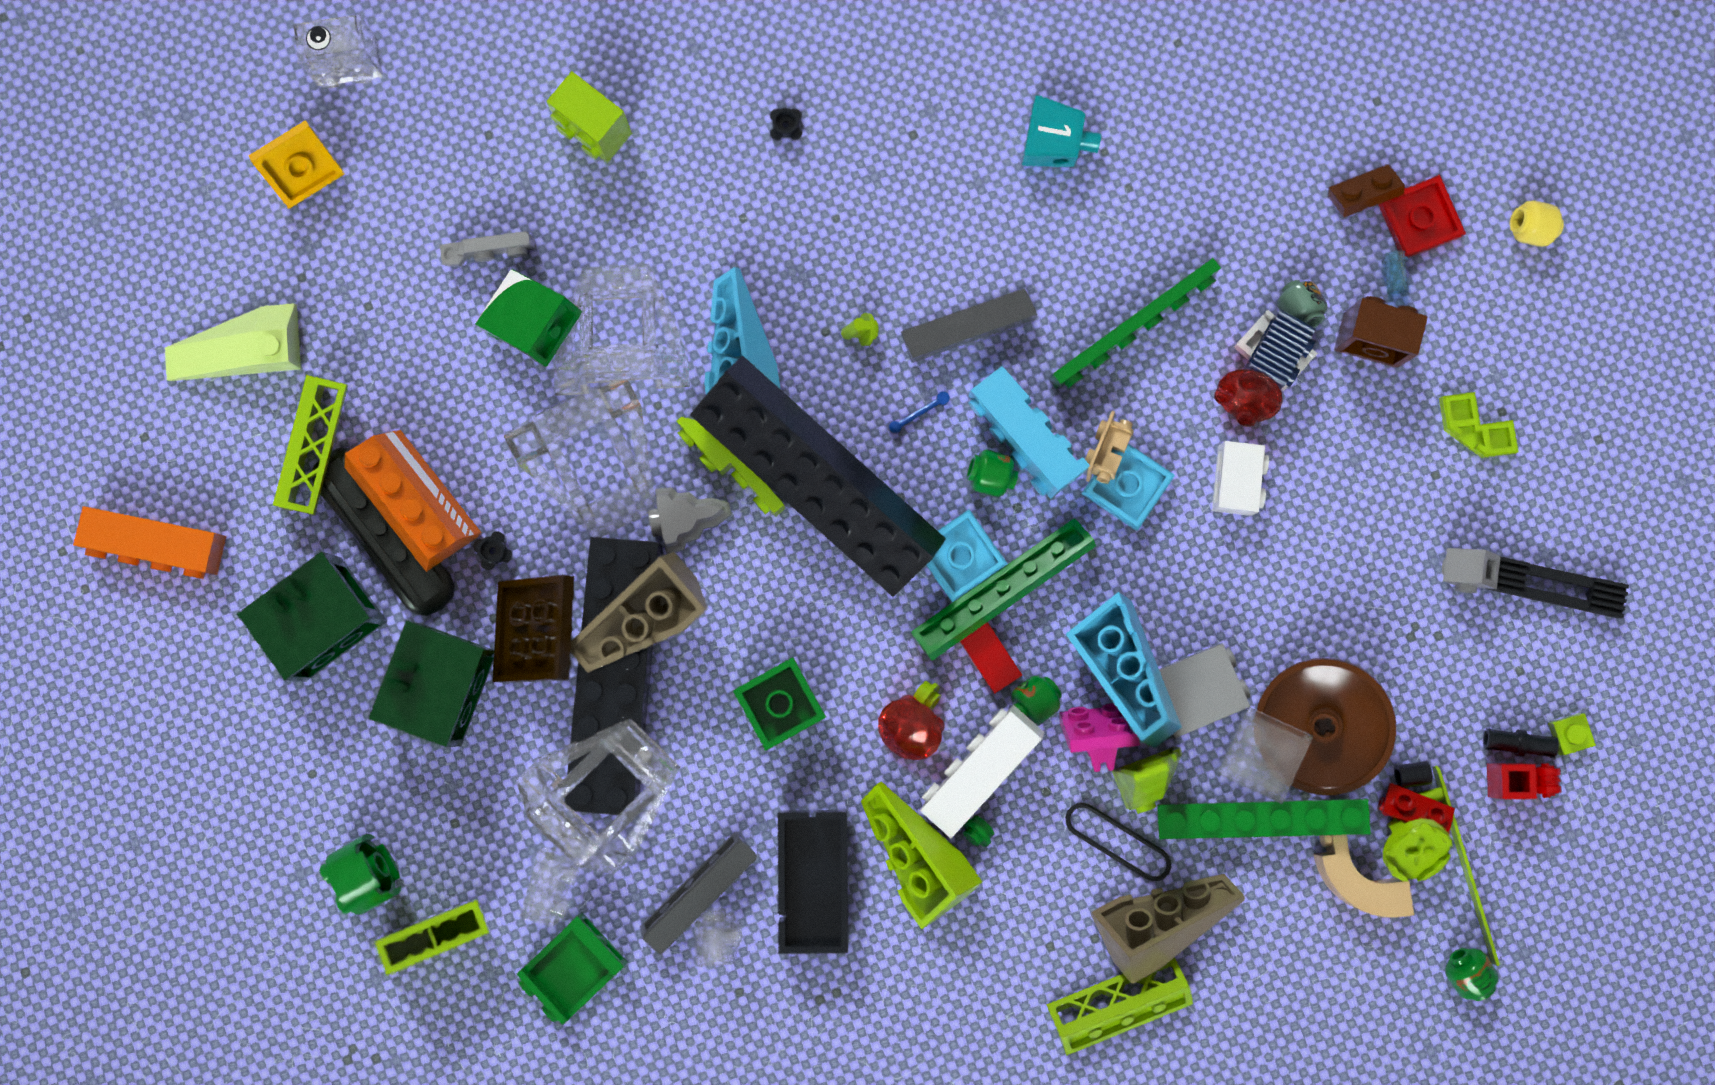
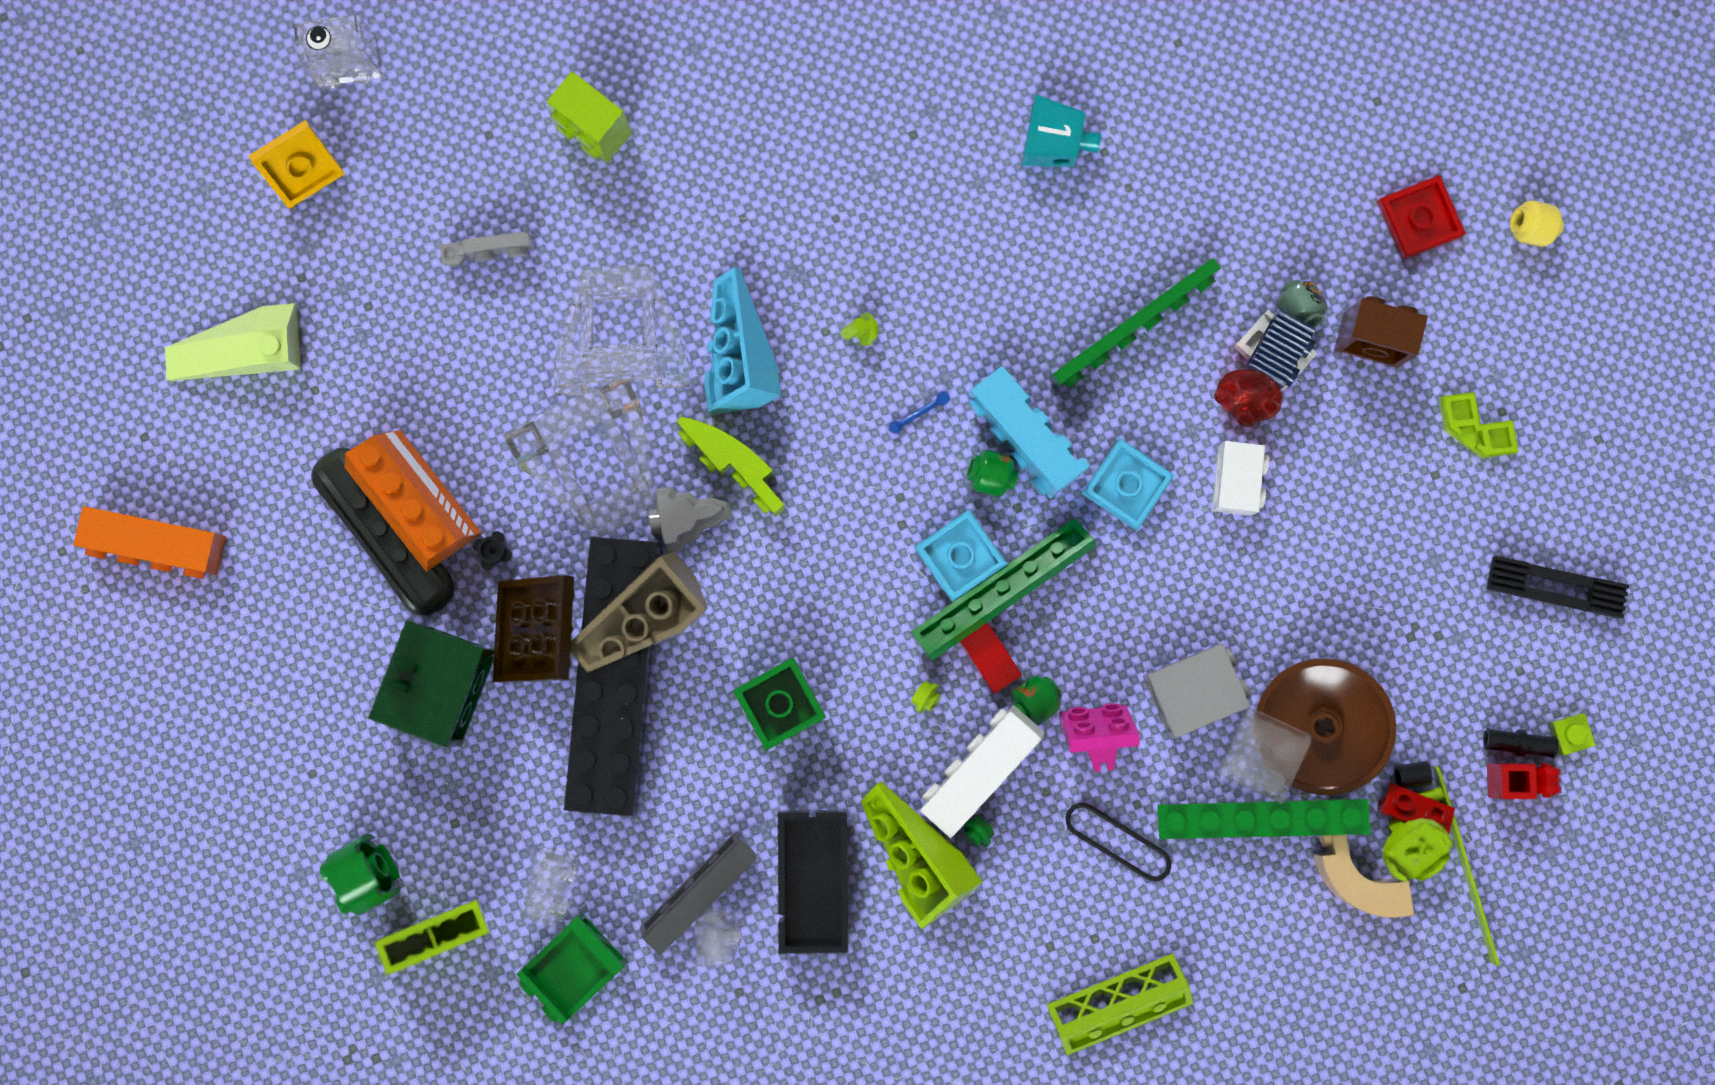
(302, 443): lime fence -> none
(311, 617): dark green piece -> none
(529, 317): green panel -> none
(544, 793): clear windscreen -> none
(783, 115): black plate -> none
(818, 476): black brick -> none
(910, 728): clear red dish -> none
(969, 325): dark grey slope -> none
(1110, 436): tan hinge -> none
(1124, 664): medium azure wedge -> none
(1147, 779): lime wedge -> none
(1156, 927): dark tan wedge -> none
(1366, 190): reddish brown plate -> none
(1395, 272): clear light blue pin -> none
(1471, 569): light grey brick -> none
(1471, 974): green head -> none

